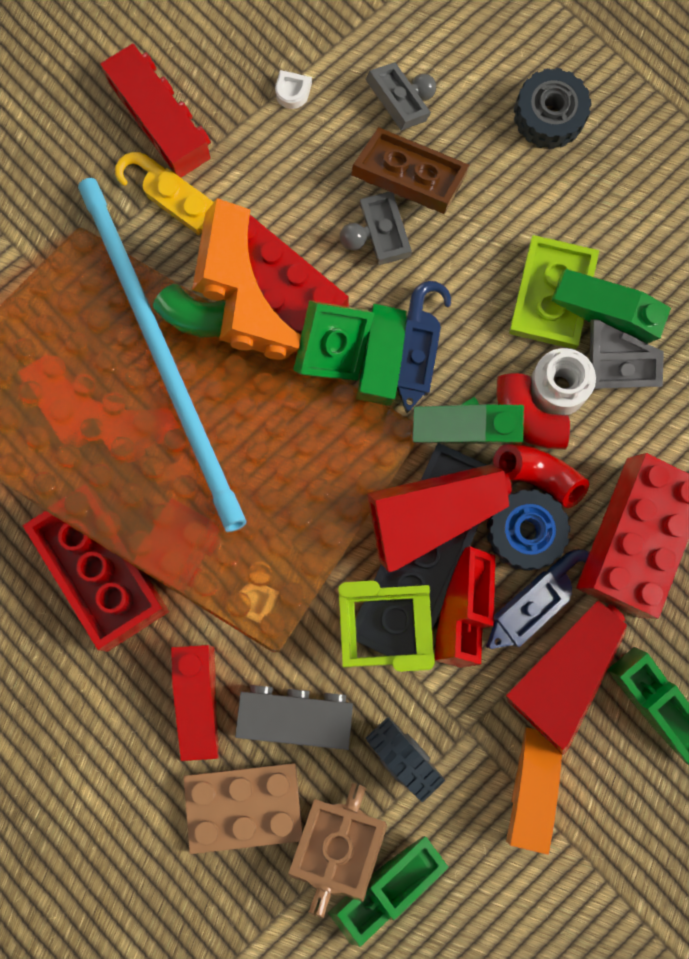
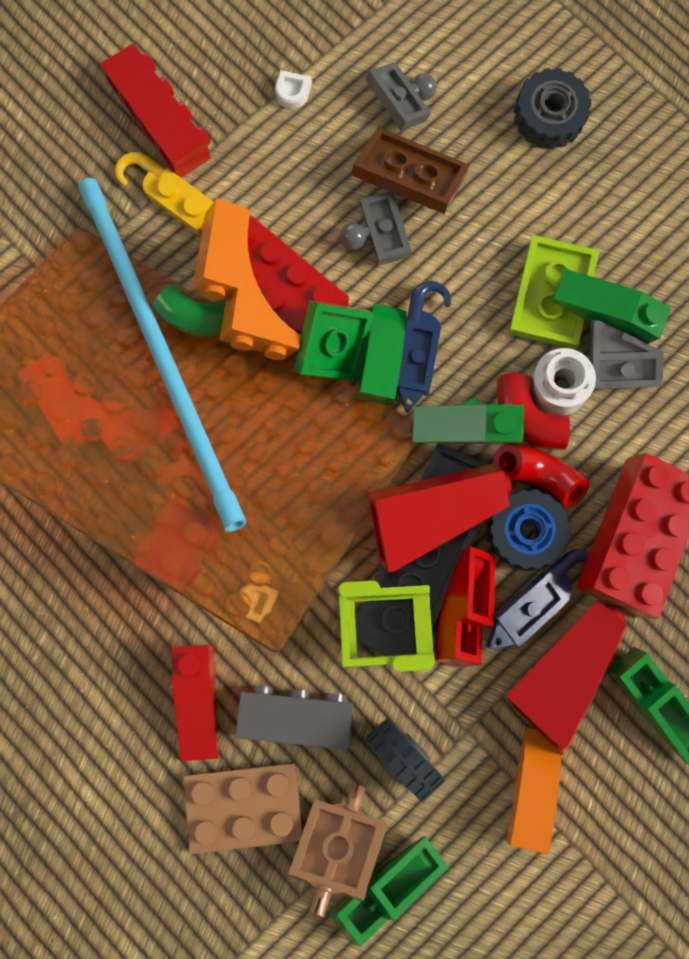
(101, 587): red brick -> none

